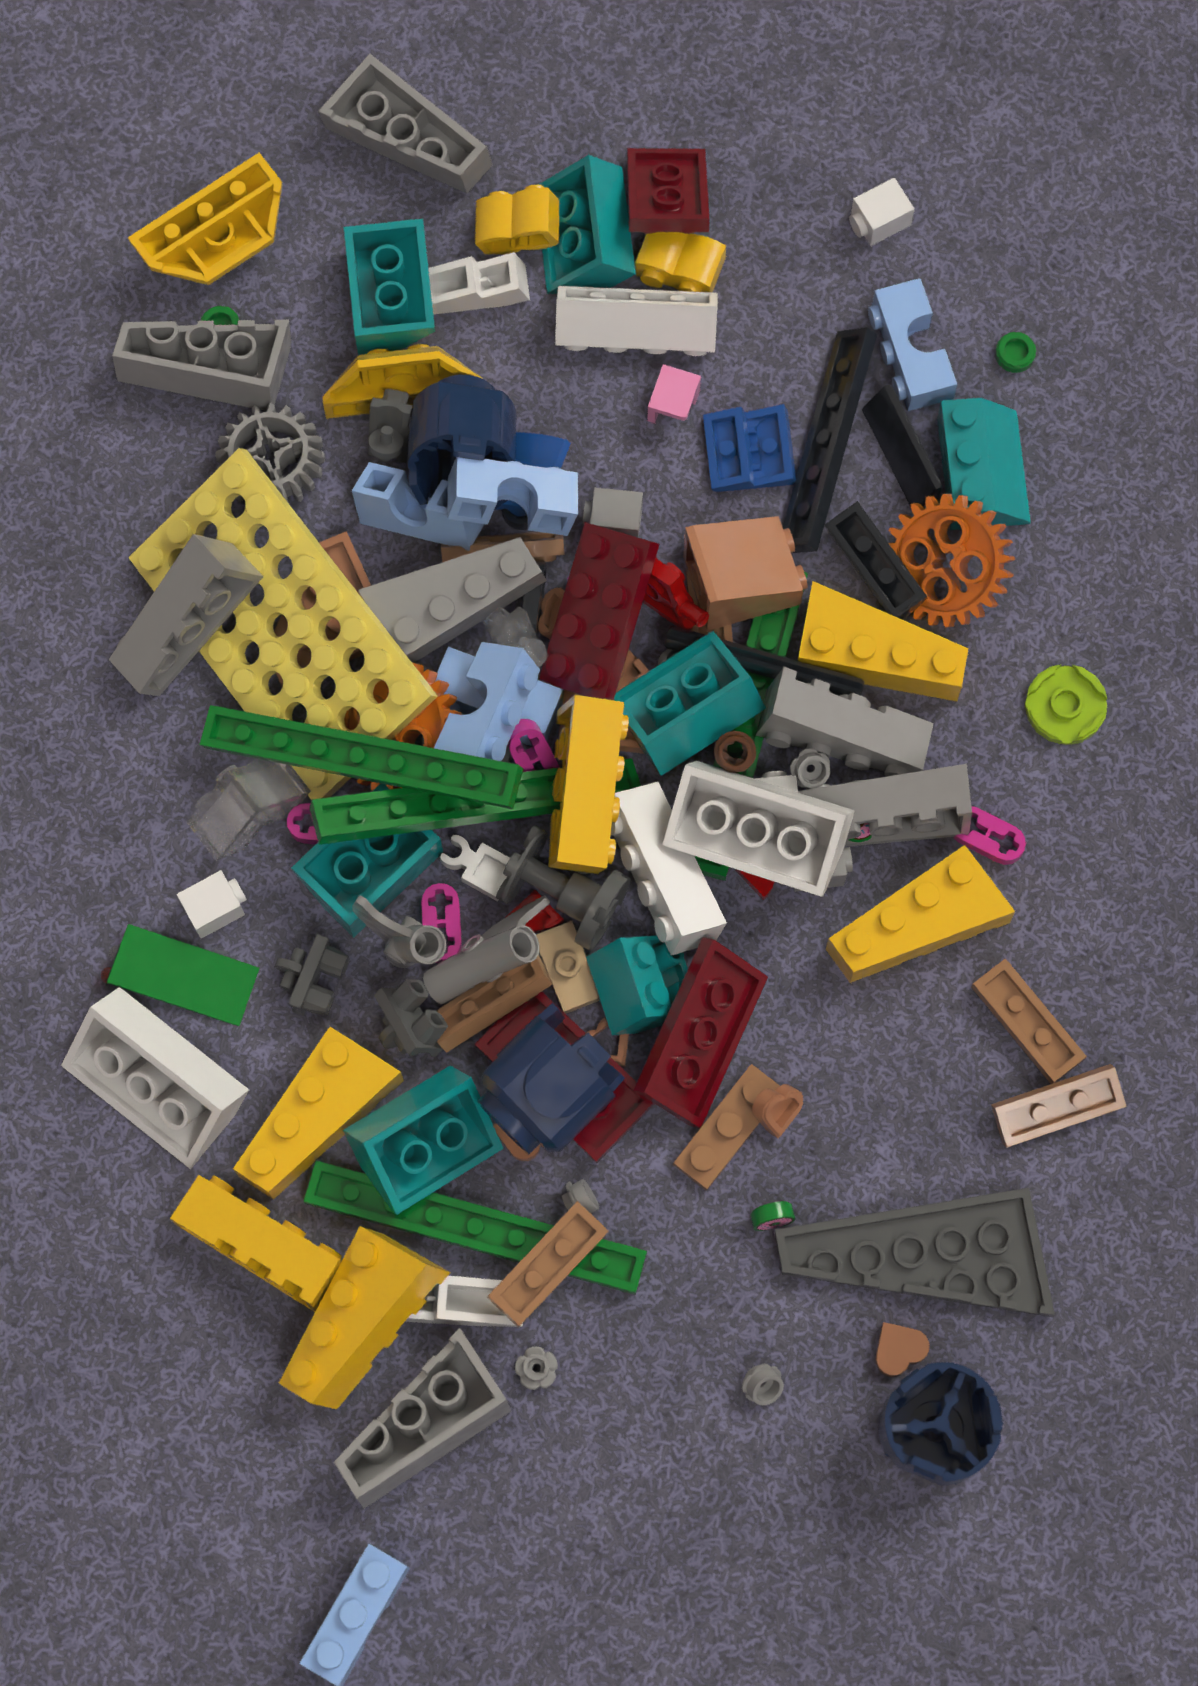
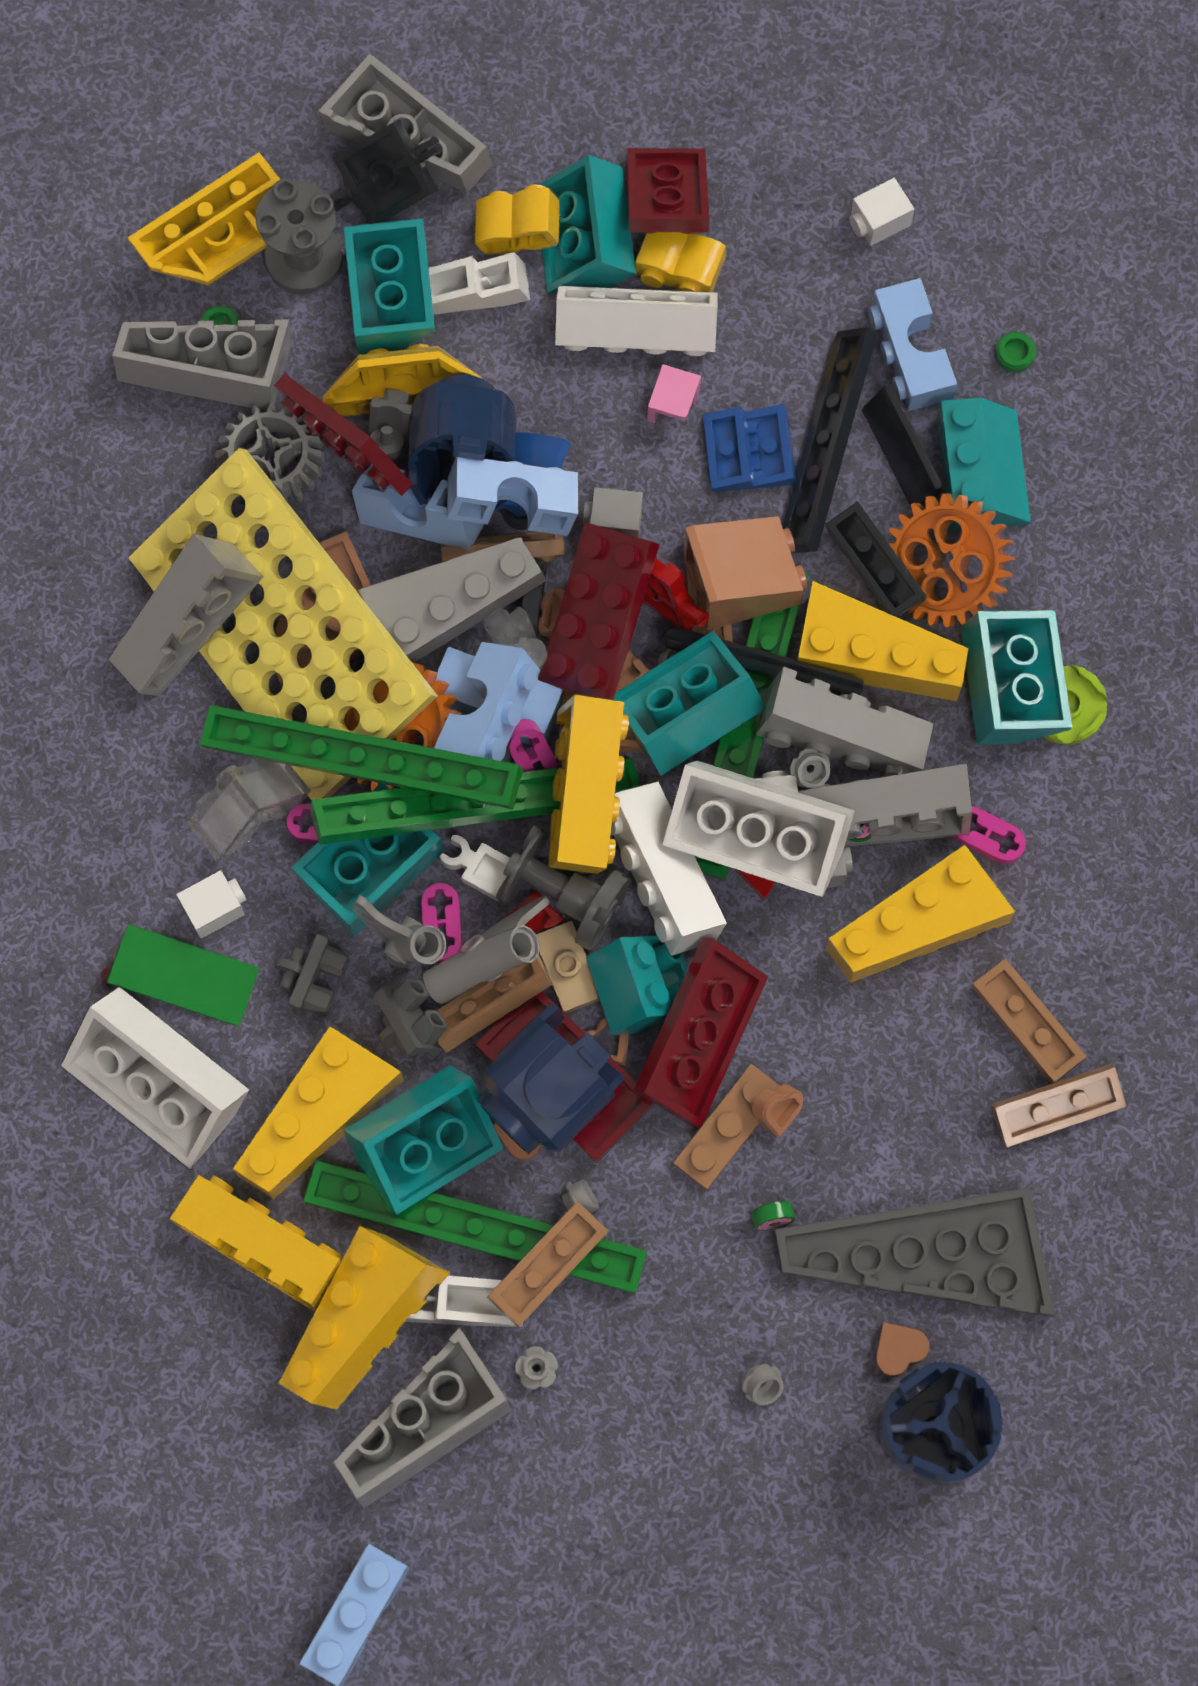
(299, 228): none -> dark grey piece
(342, 436): none -> dark red plate
(385, 173): none -> black plate
(735, 761): reddish brown cone -> none
(1015, 676): none -> teal slope

